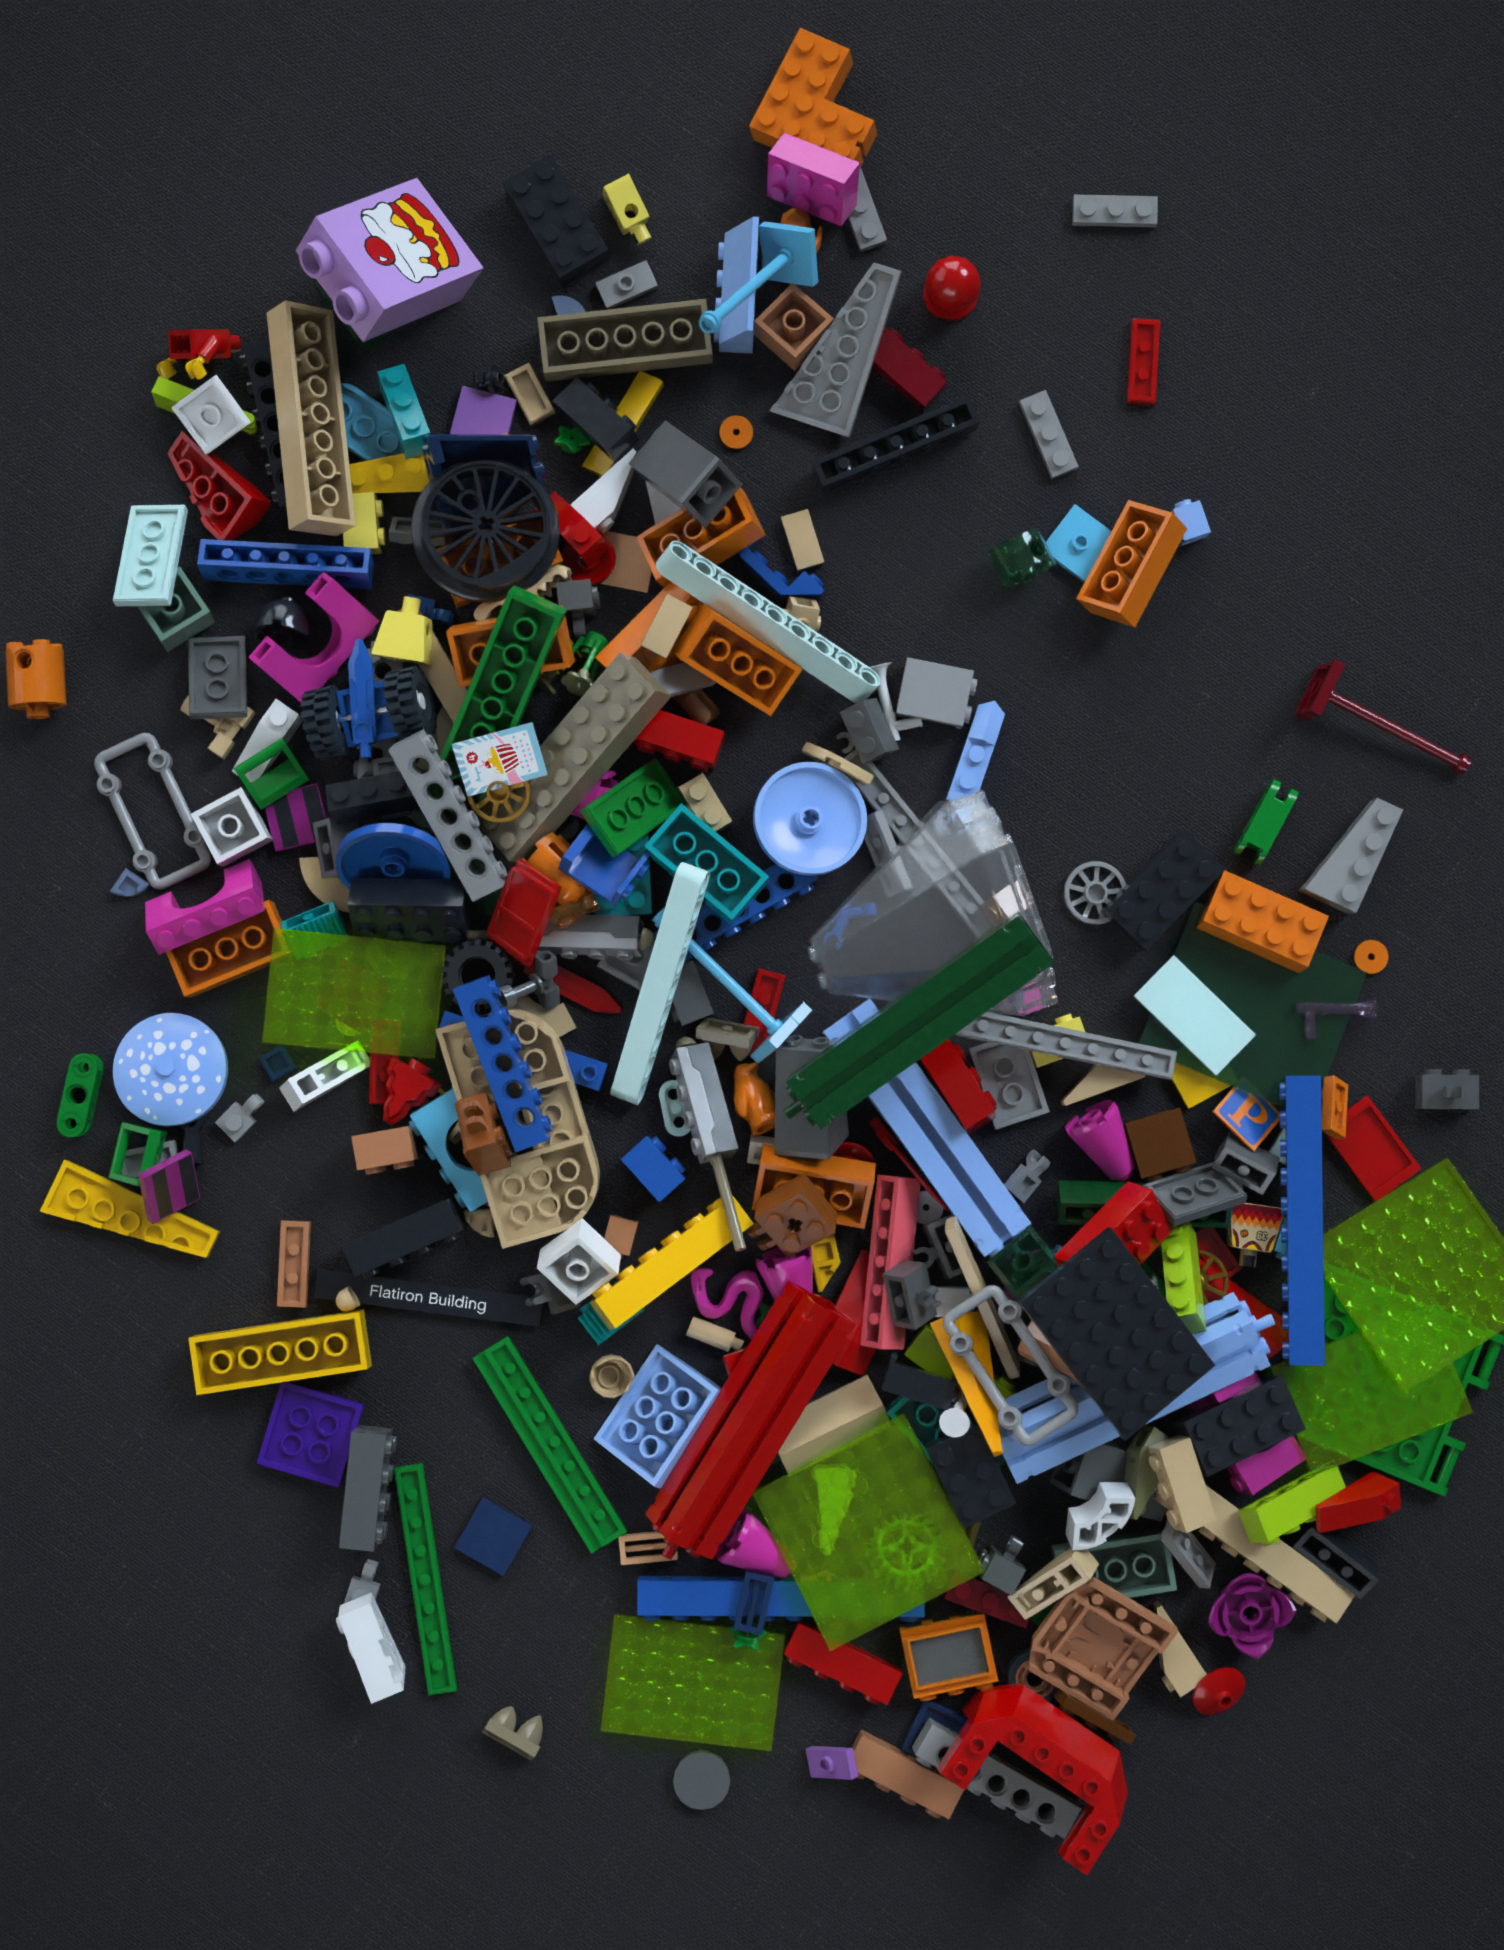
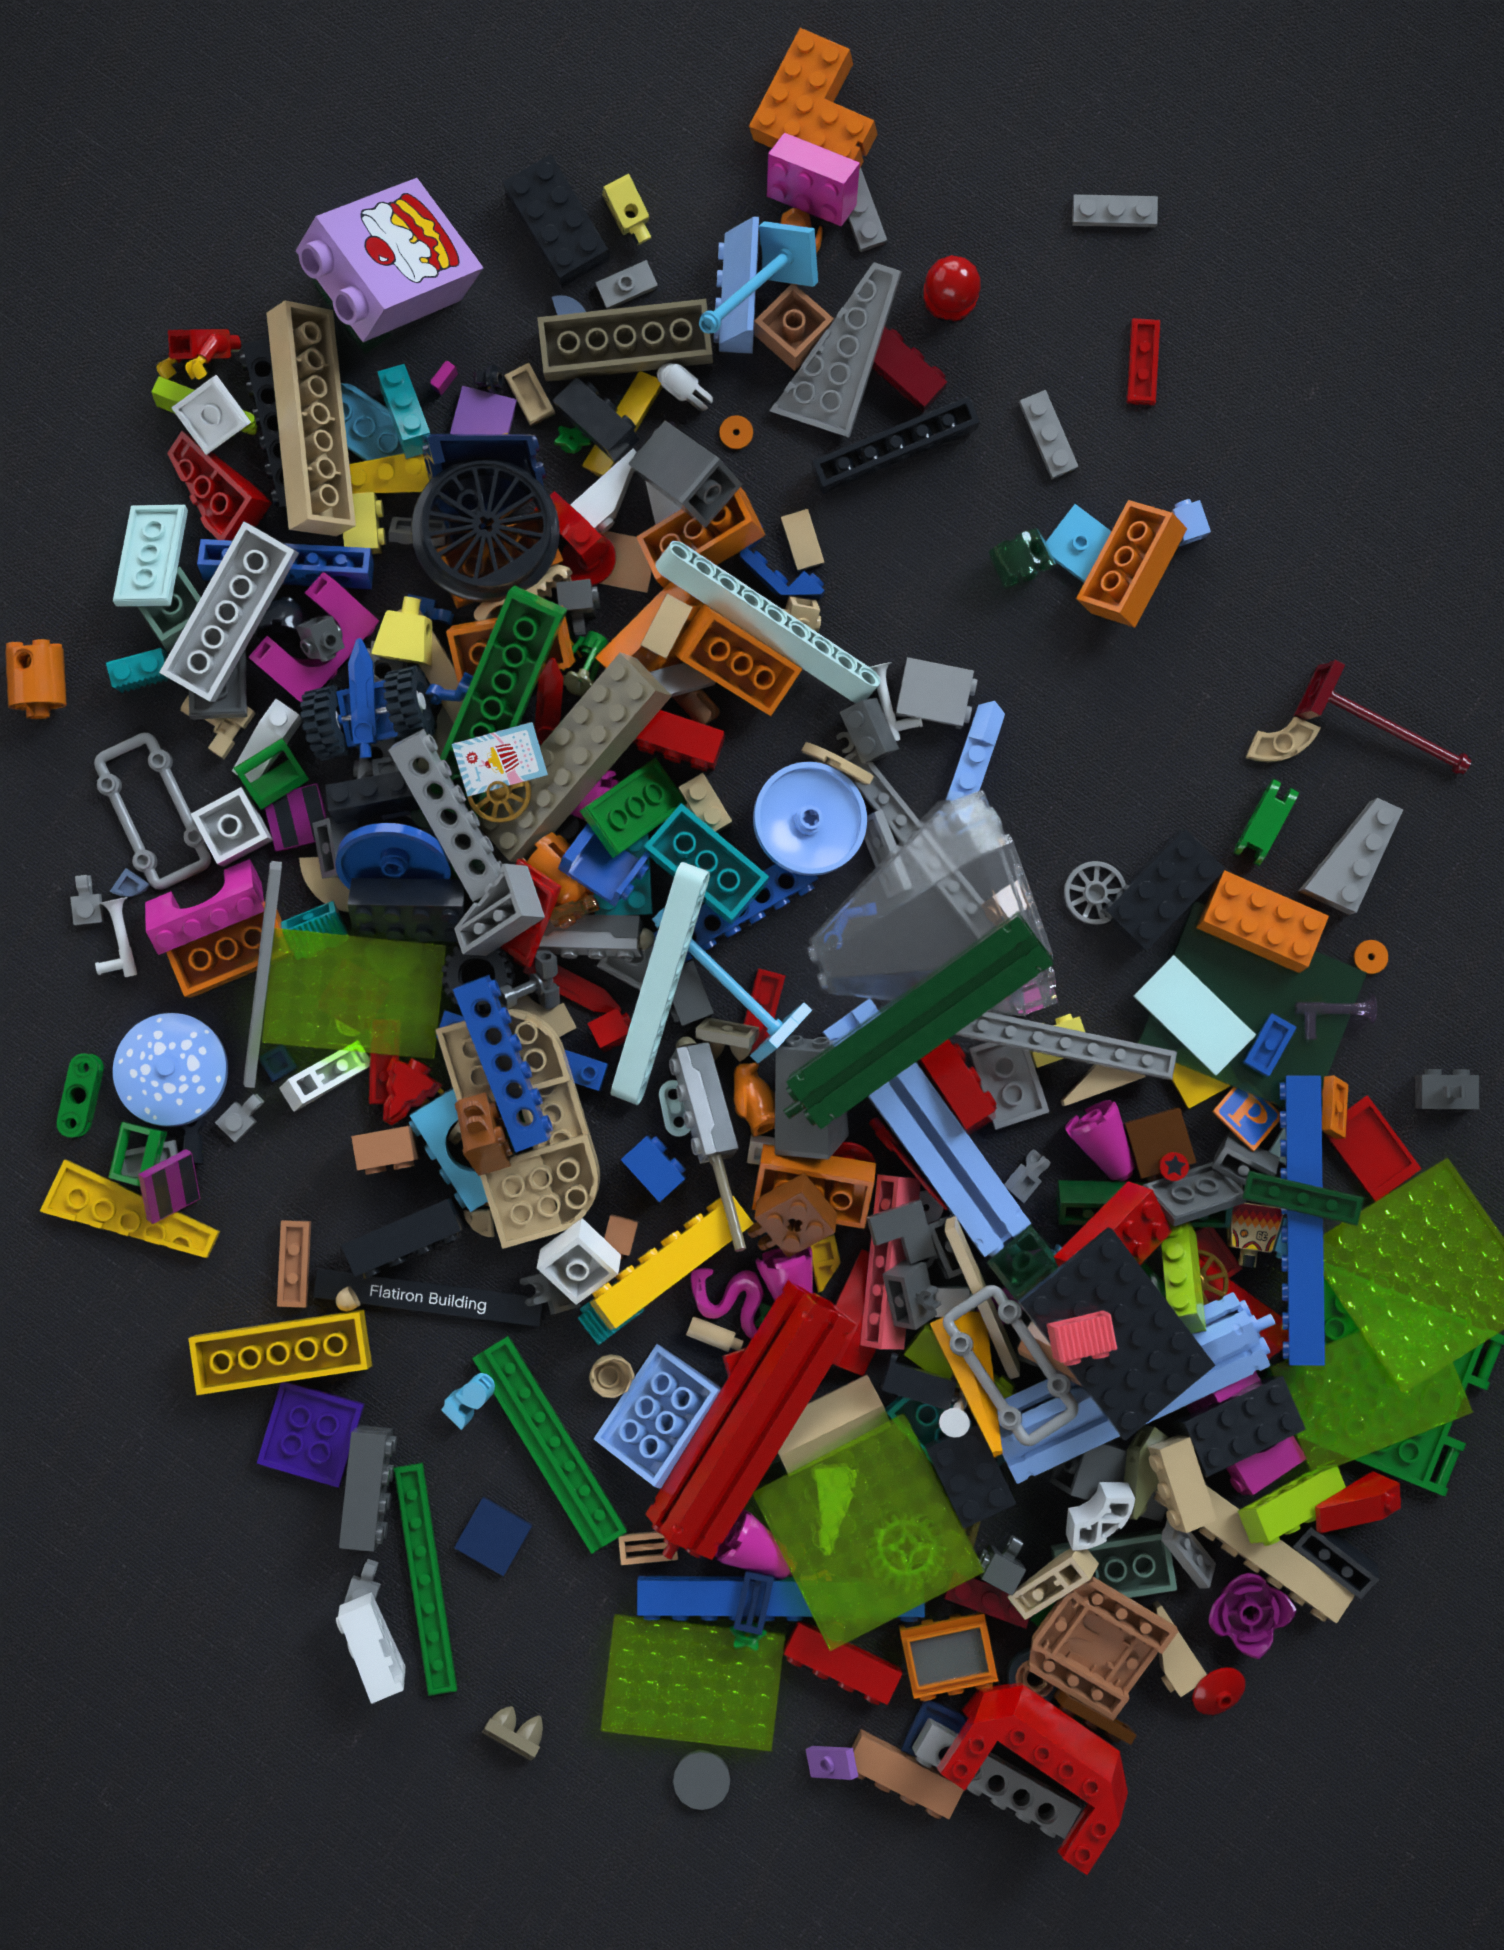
(86, 905): none -> light grey plate
(126, 959): none -> white piece
(137, 670): none -> teal brick
(229, 612): none -> white brick
(262, 973): none -> light grey tile
(320, 638): none -> dark grey brick
(441, 694): none -> blue arm
(444, 377): none -> dark pink tile
(461, 1402): none -> medium azure leg
(501, 914): none -> light grey wedge
(548, 700): none -> red piece
(610, 1029): none -> red brick
(682, 385): none -> white arm
(909, 1225): none -> dark grey tile
(1082, 1337): none -> coral brick
(1173, 1166): none -> red tile
(1269, 1045): none -> blue plate
(1284, 743): none -> tan tile
(1303, 1198): none -> dark green tile

